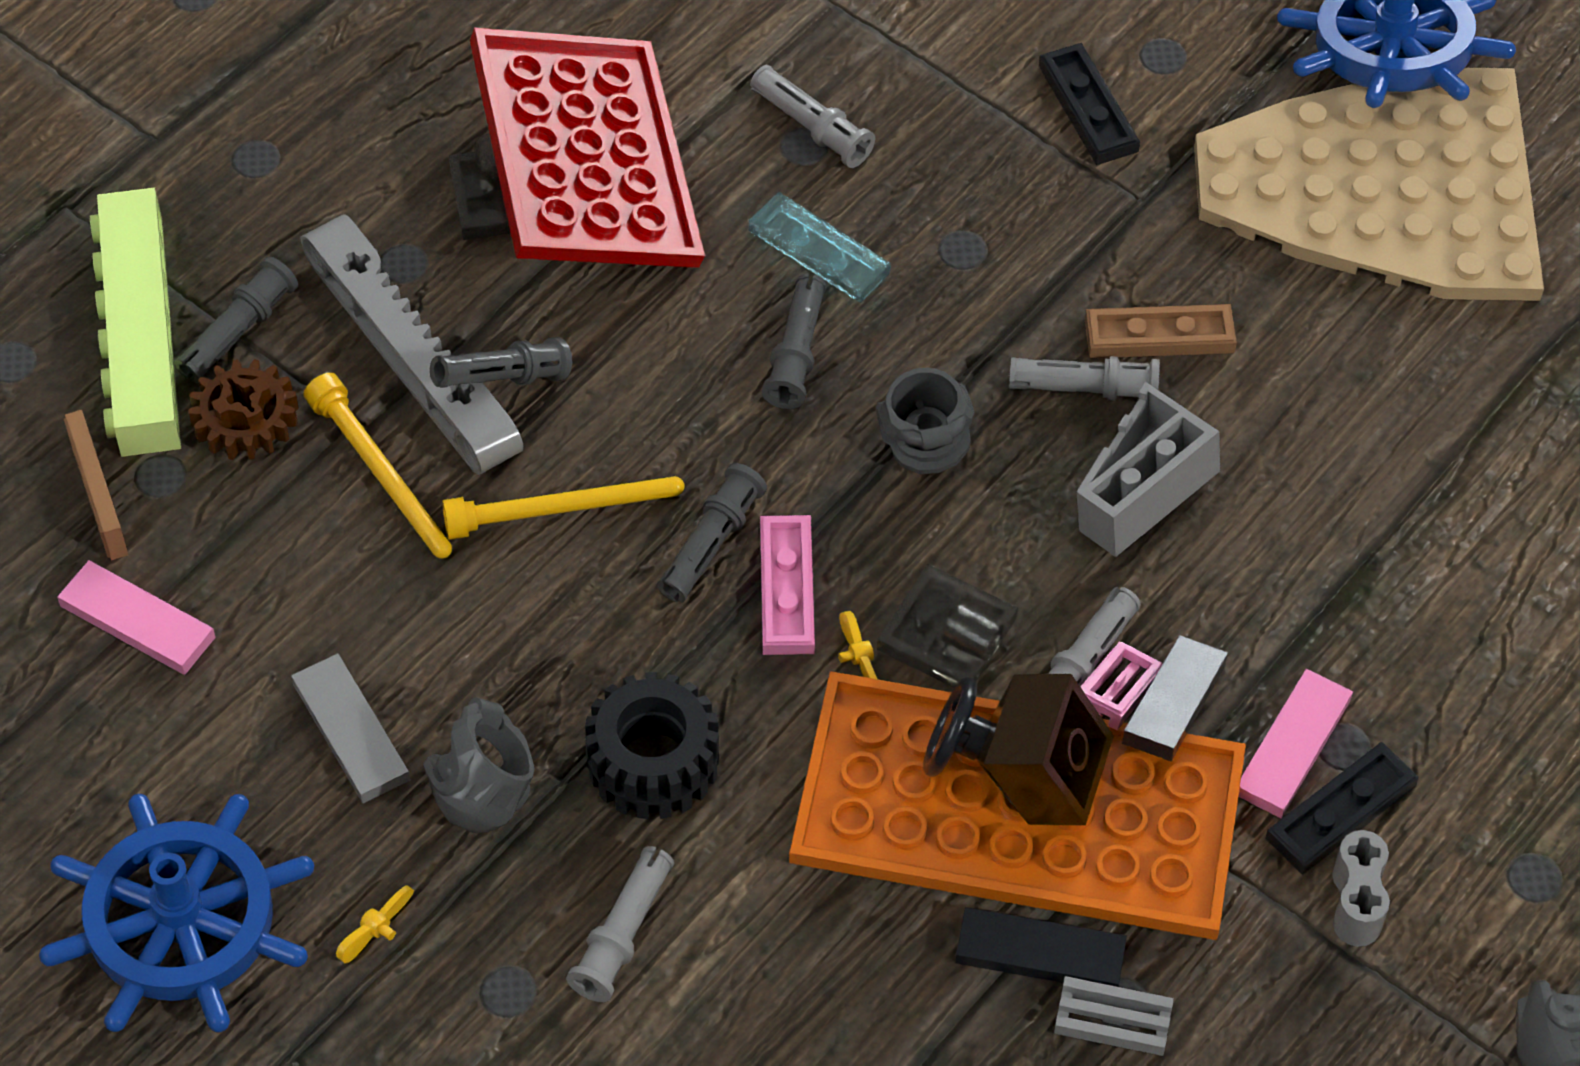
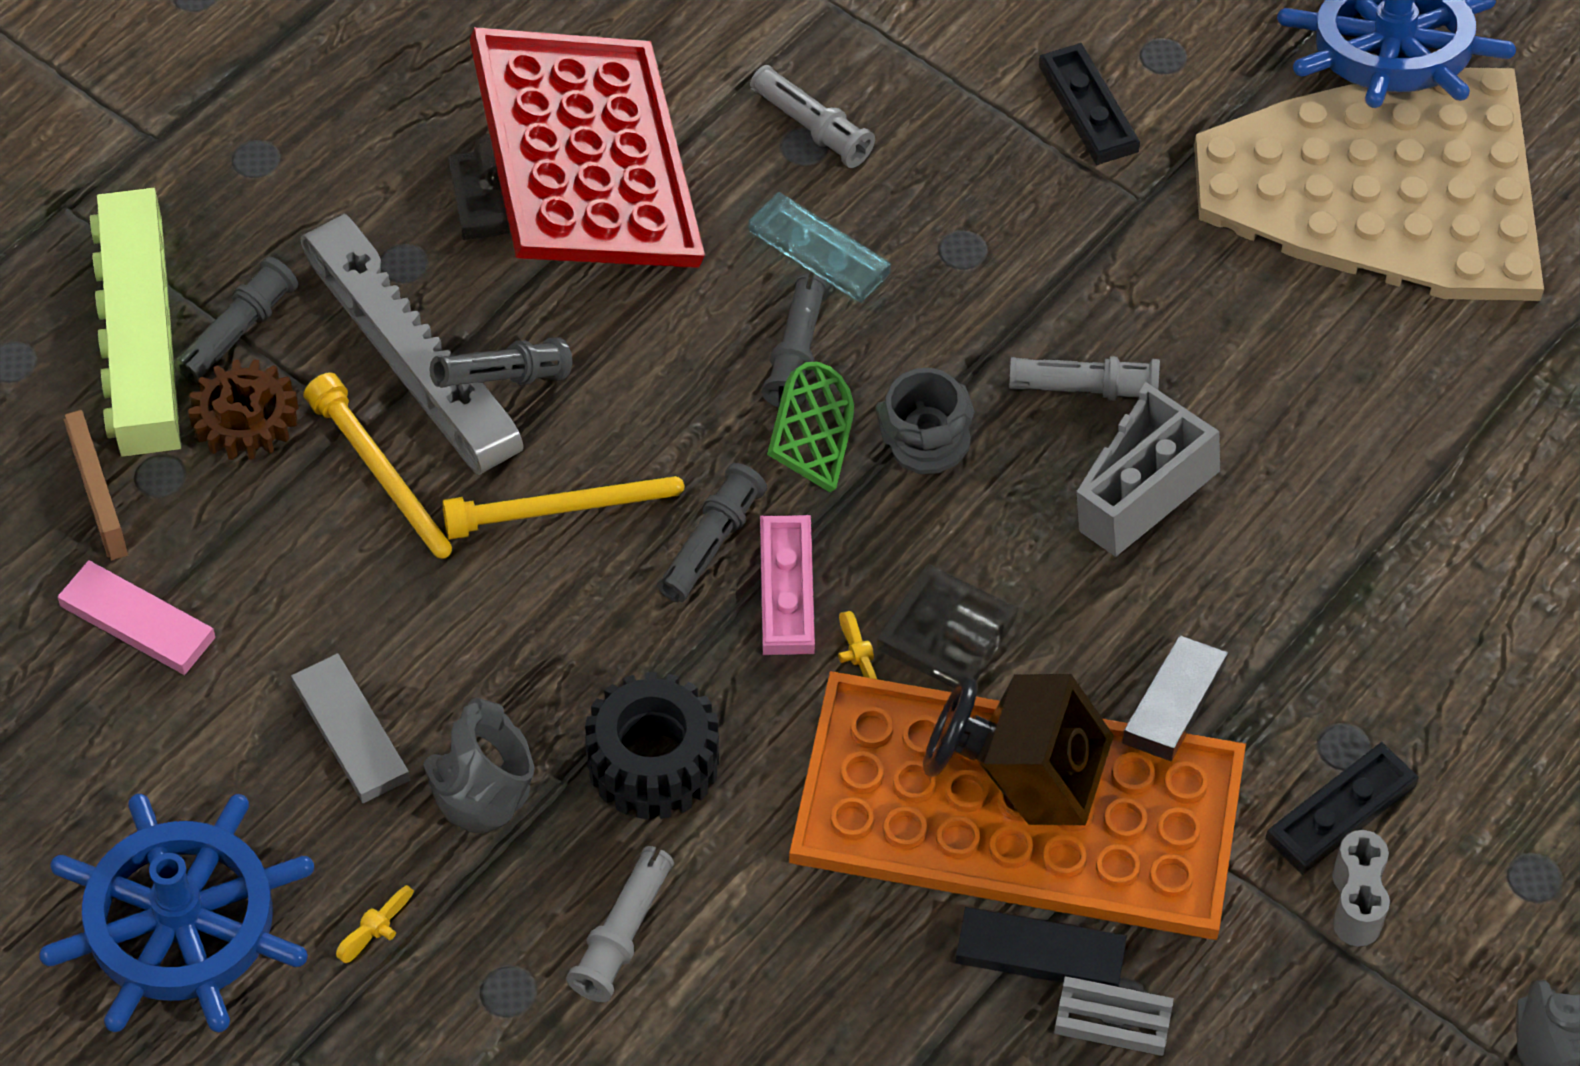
(826, 481): none -> bright green window
(1097, 636): light grey pin -> none
(1105, 704): bright pink tile -> none
(1160, 331): medium nougat tile -> none
(1294, 743): bright pink tile -> none

